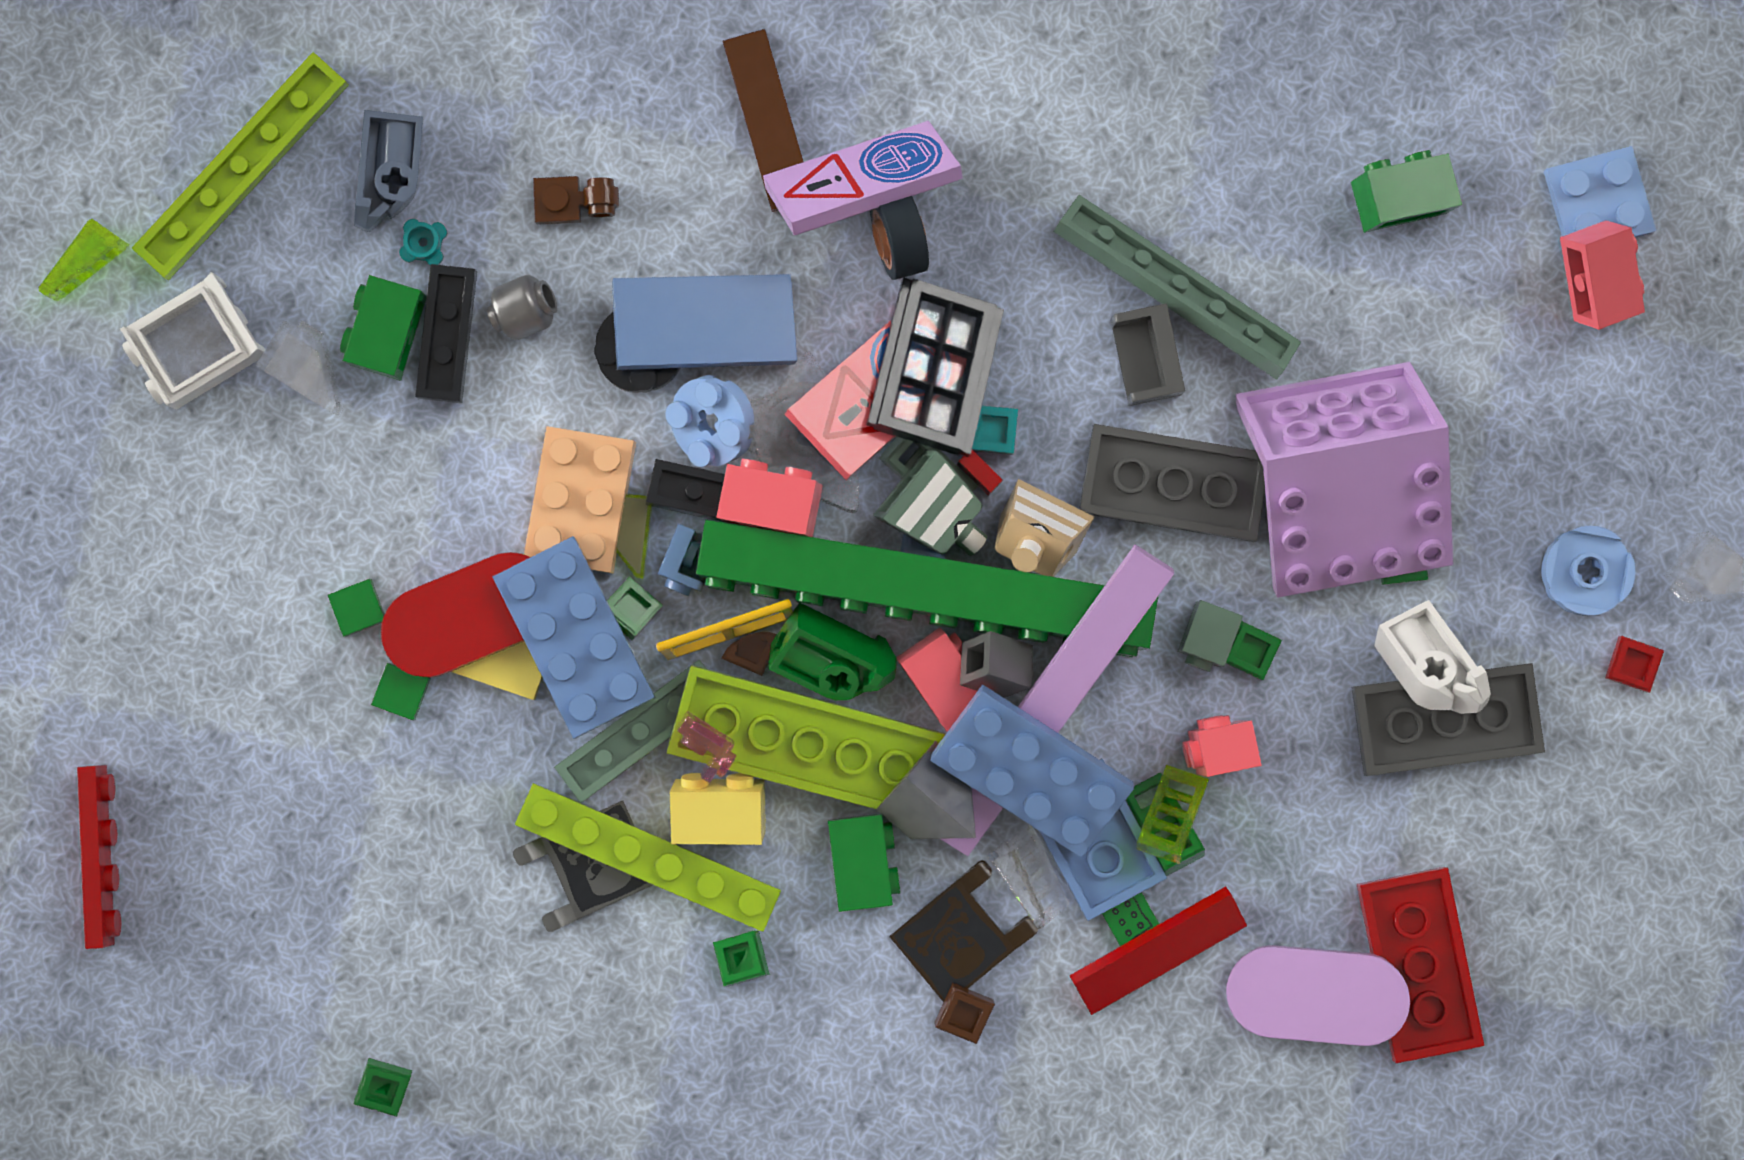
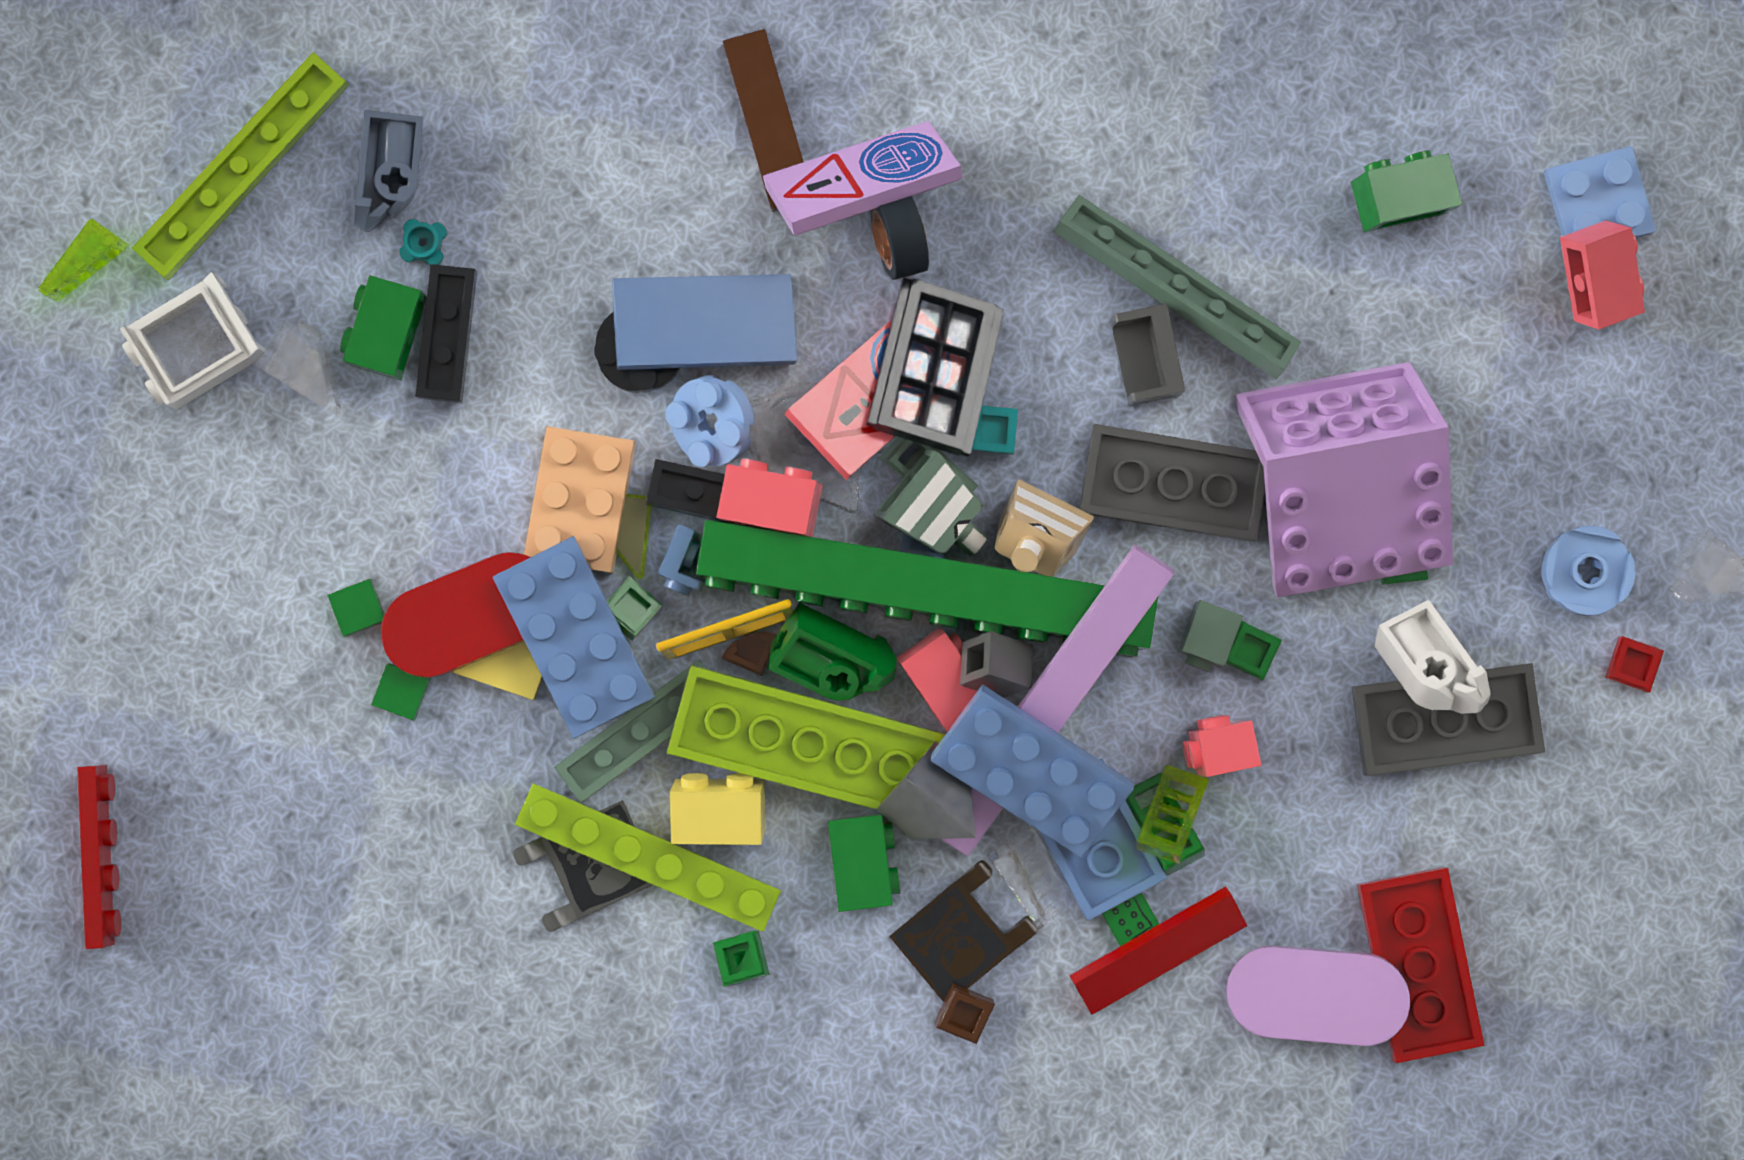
(382, 1087): green tile -> none
(522, 307): flat silver head -> none
(560, 199): reddish brown plate -> none
(702, 737): bracket -> none
(980, 472): red tile -> none

